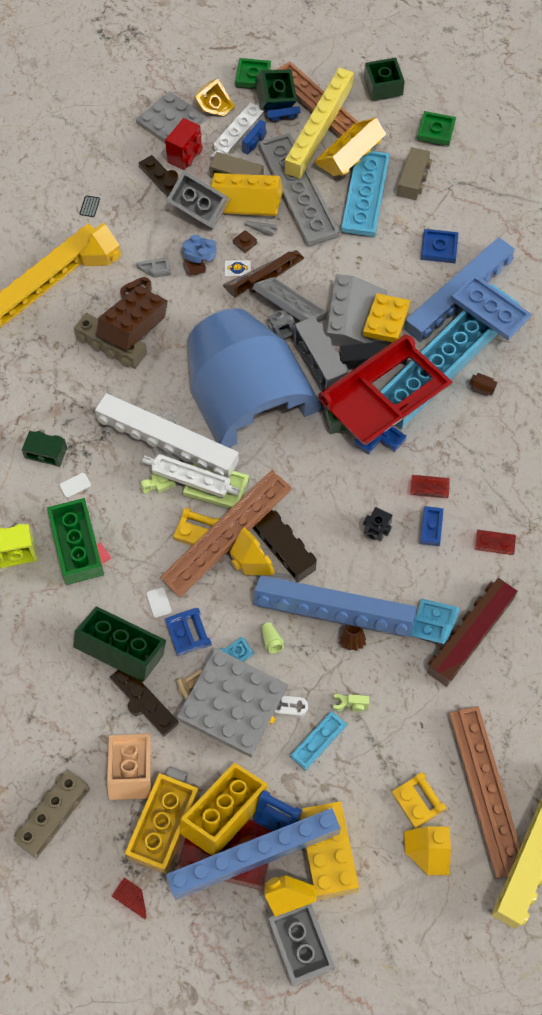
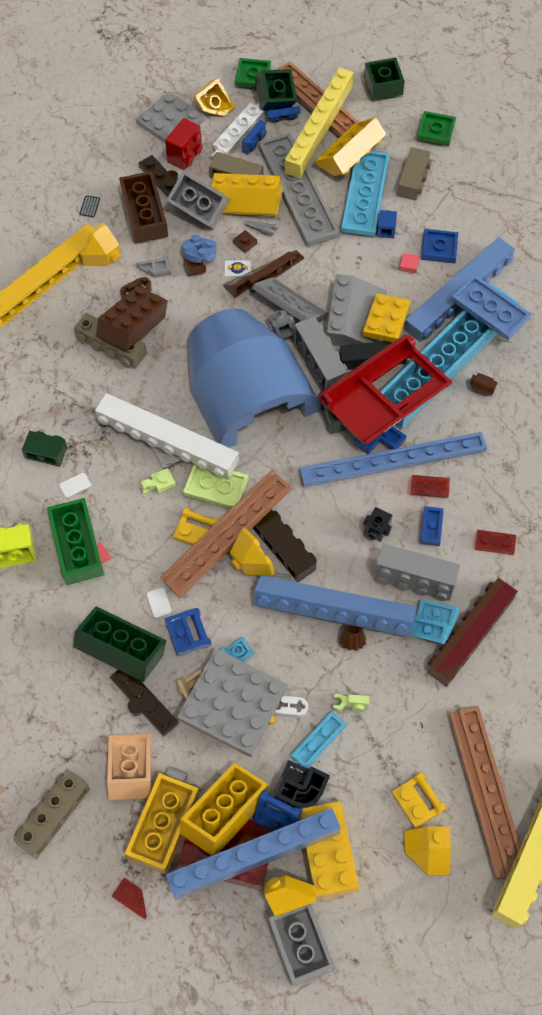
(143, 207): none -> reddish brown brick
(191, 476): white plate -> none
(272, 639): yellowish green cone -> none
(300, 785): none -> black brick
(387, 224): none -> blue brick
(392, 459): none -> medium blue plate
(409, 263): none -> coral tile
(416, 572): none -> light grey brick

